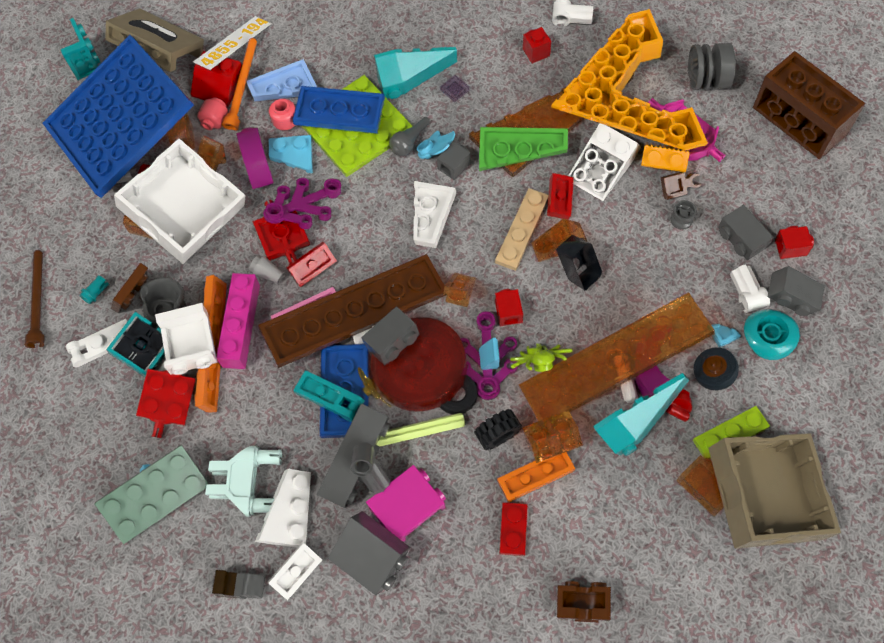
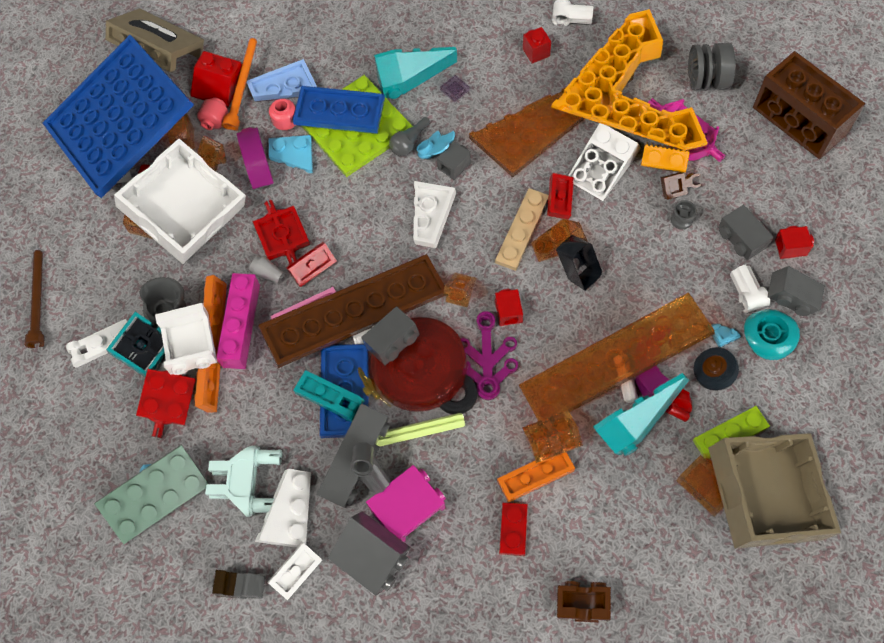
(79, 54): teal bracket -> none
(94, 290): teal pin -> none
(125, 295): reddish brown plate -> none
(232, 43): white sticker -> none
(277, 212): magenta plant -> none
(489, 355): medium azure slope -> none
(498, 429): black tyre -> none
(515, 145): bright green wing -> none
(540, 358): lime animal -> none

